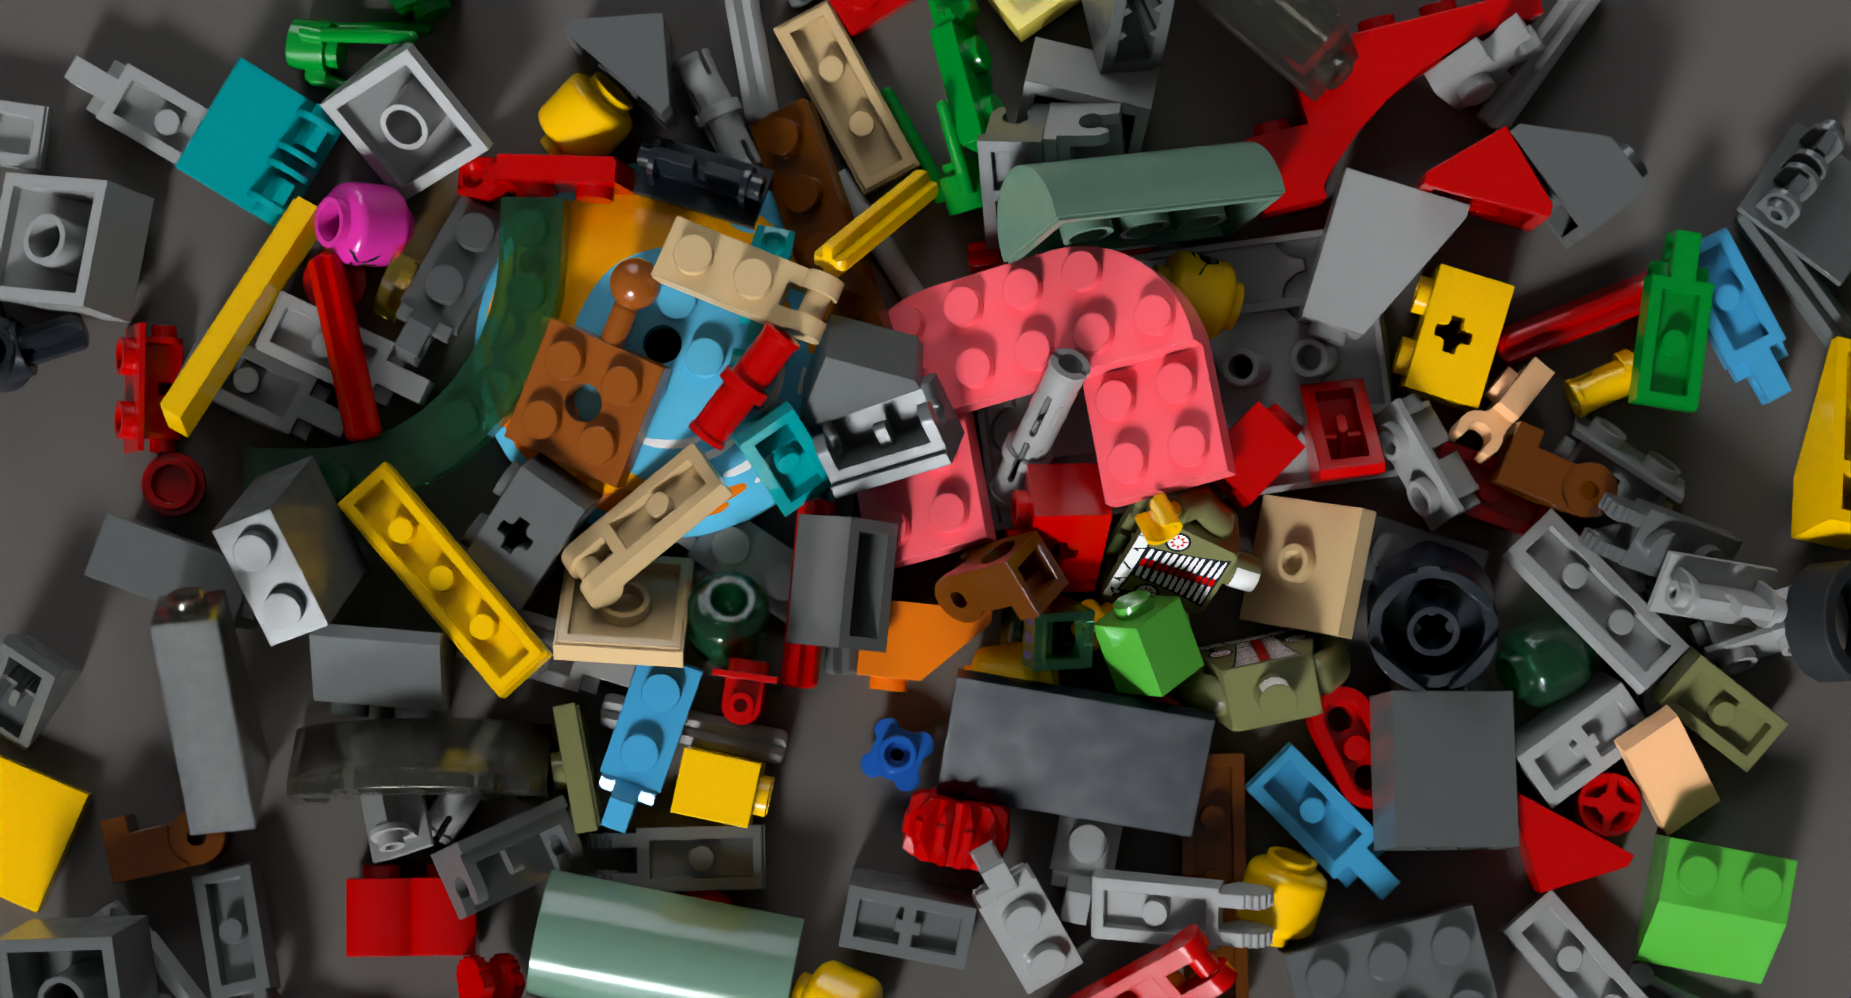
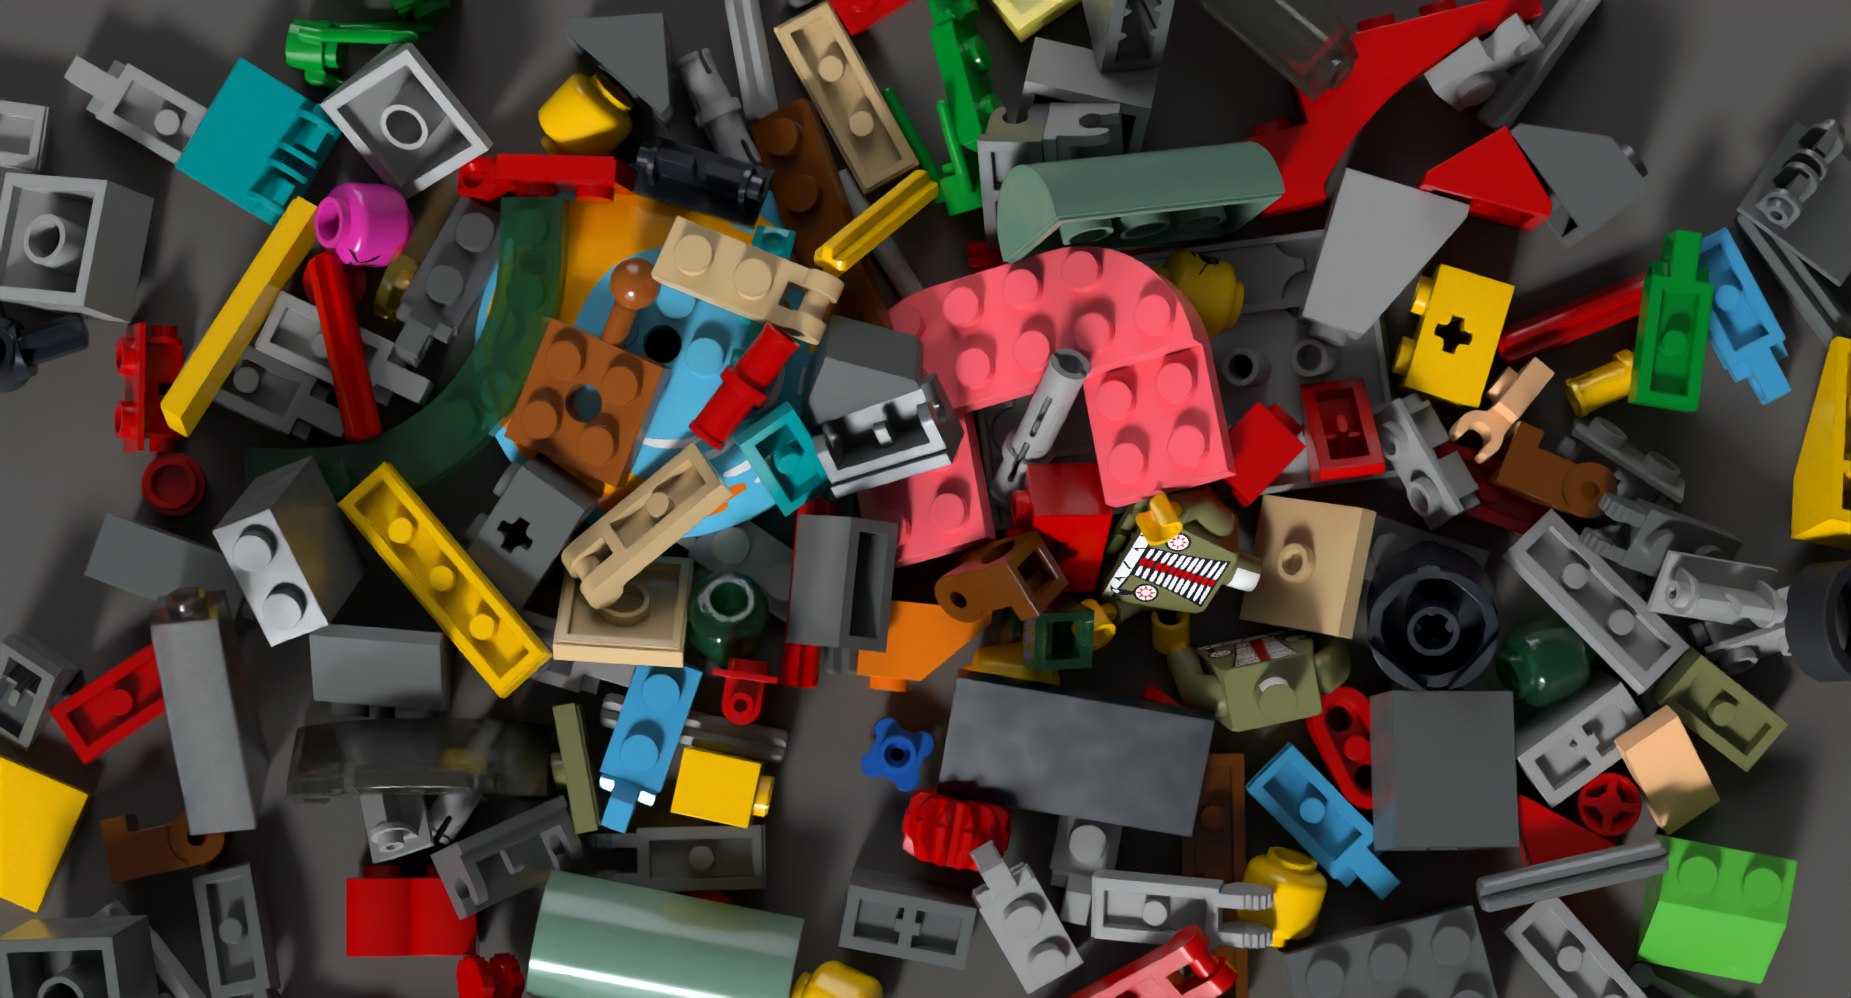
(112, 706): none -> red hinge
(1148, 643): bright green brick -> none
(1572, 875): none -> dark grey axle

